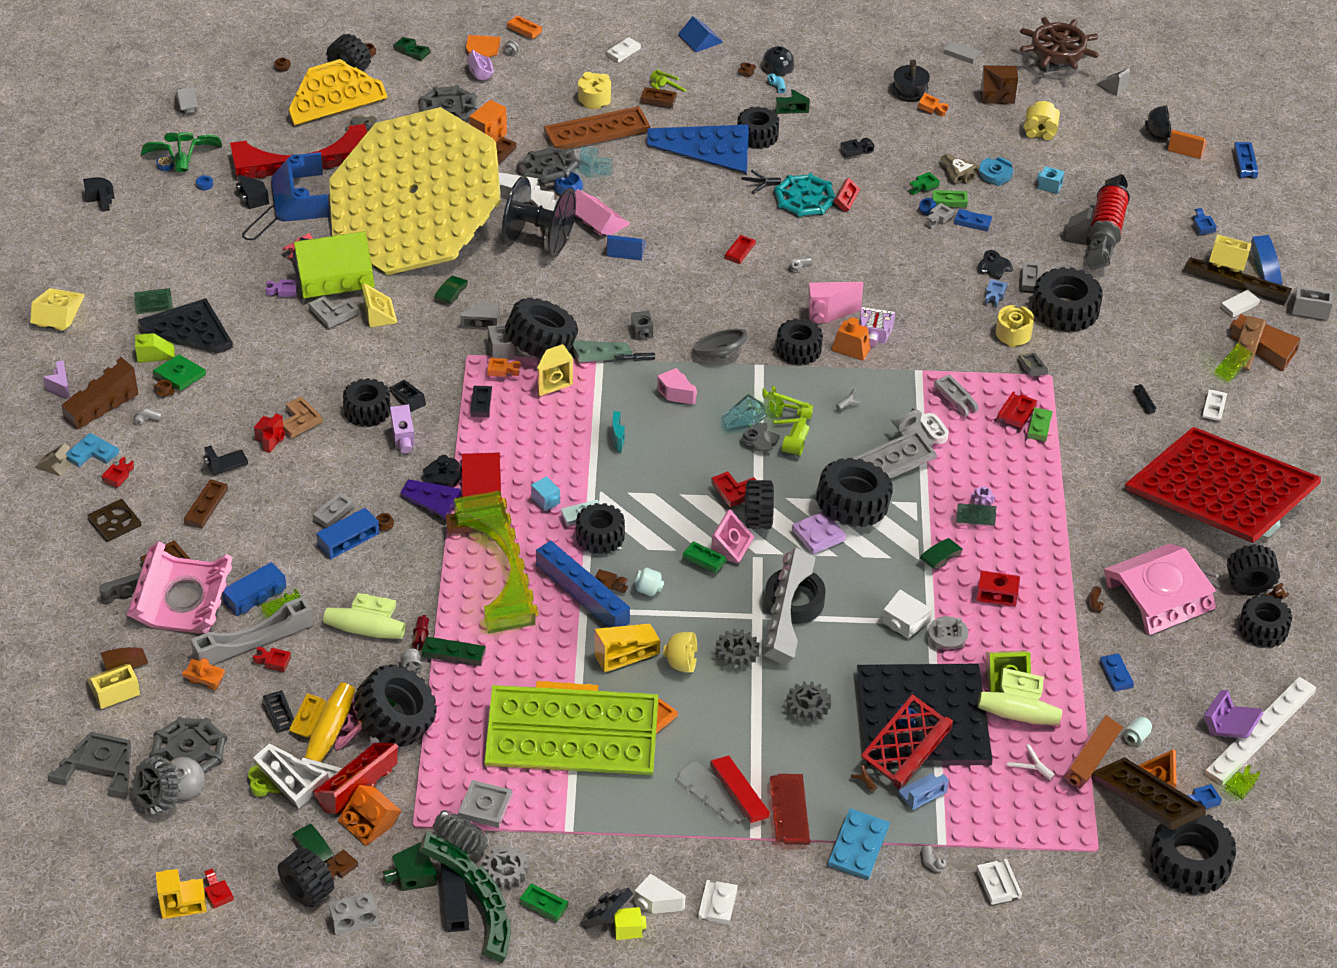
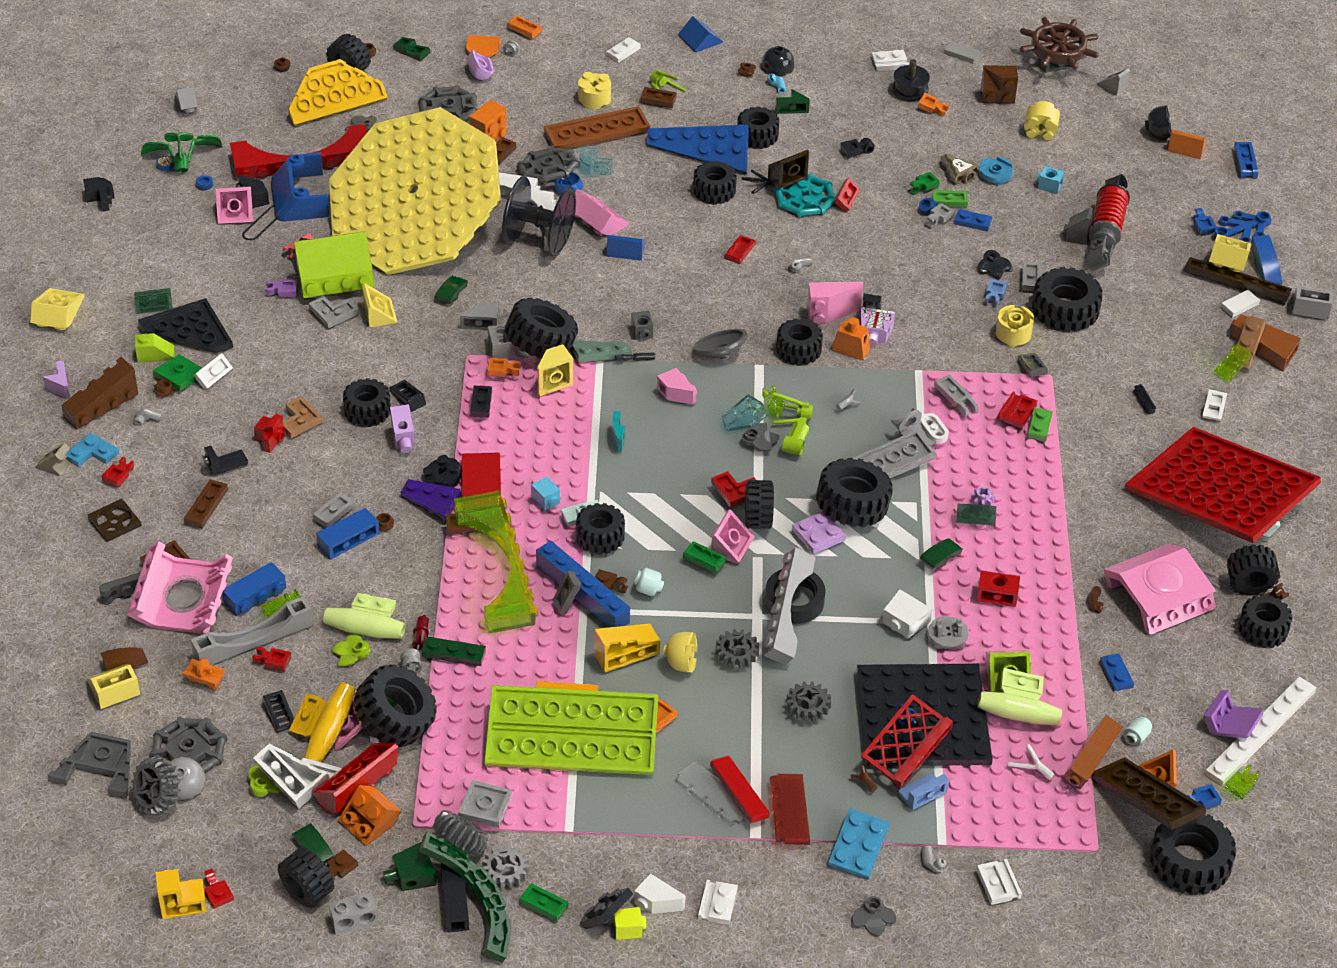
(213, 371): none -> white plate
(234, 205): none -> bright pink slope
(351, 650): none -> lime plate
(566, 592): none -> dark grey plate
(714, 182): none -> black tyre
(789, 170): none -> dark brown slope
(872, 301): none -> black plate
(873, 918): none -> dark grey plate
(889, 60): none -> white plate
(1261, 220): none -> blue plant

